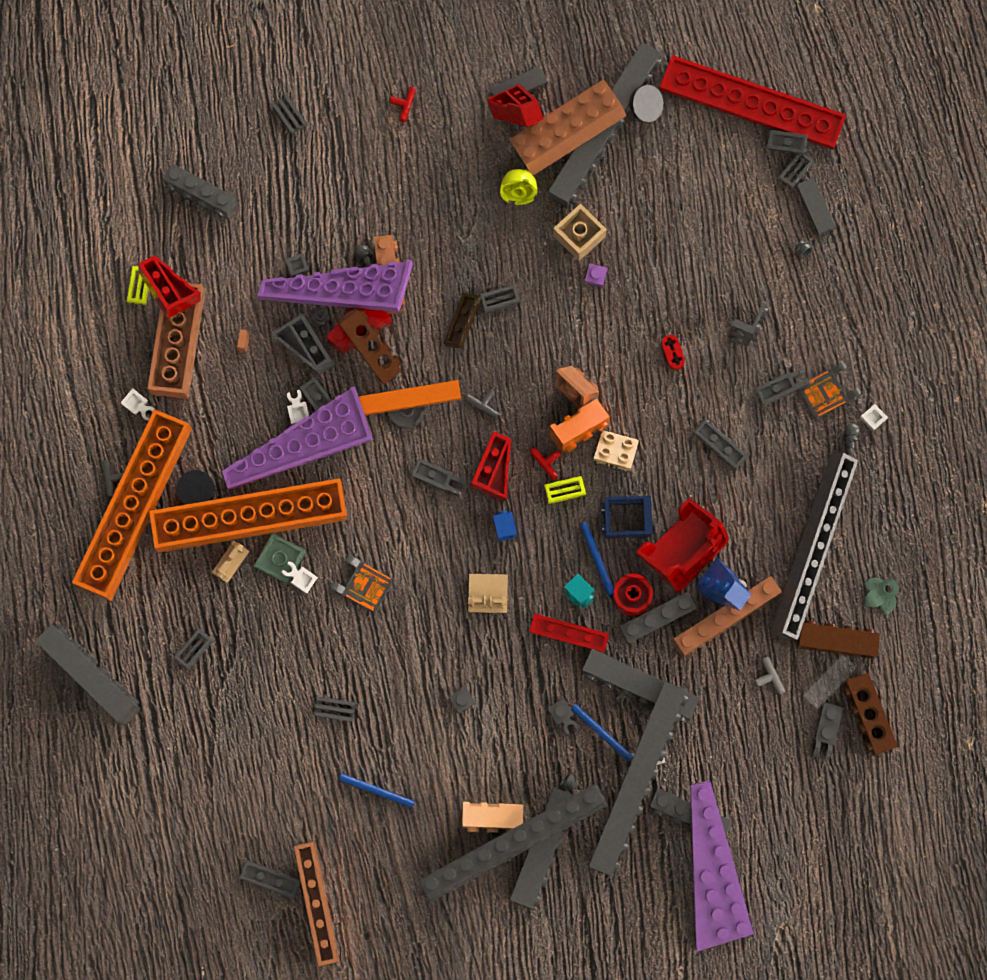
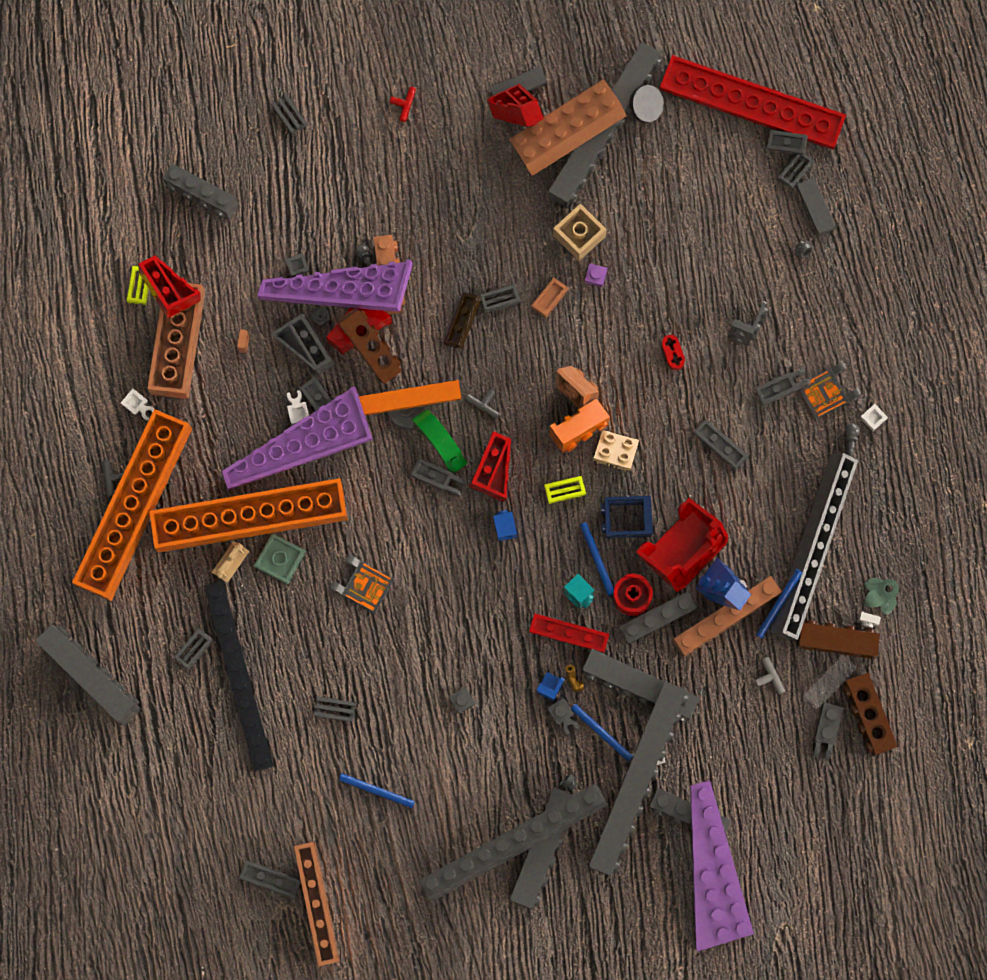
(195, 487): black tile -> none
(239, 676): none -> black plate
(301, 579): white plate -> none
(440, 440): none -> green arch
(488, 593): tan hinge -> none
(491, 816): light nougat wedge -> none
(518, 186): neon yellow cylinder -> none
(545, 462): red piece -> none
(549, 297): none -> nougat tile
(550, 686): none -> blue panel
(571, 678): none -> pearl gold arm
(779, 603): none -> blue bar
(868, 620): none -> white plate

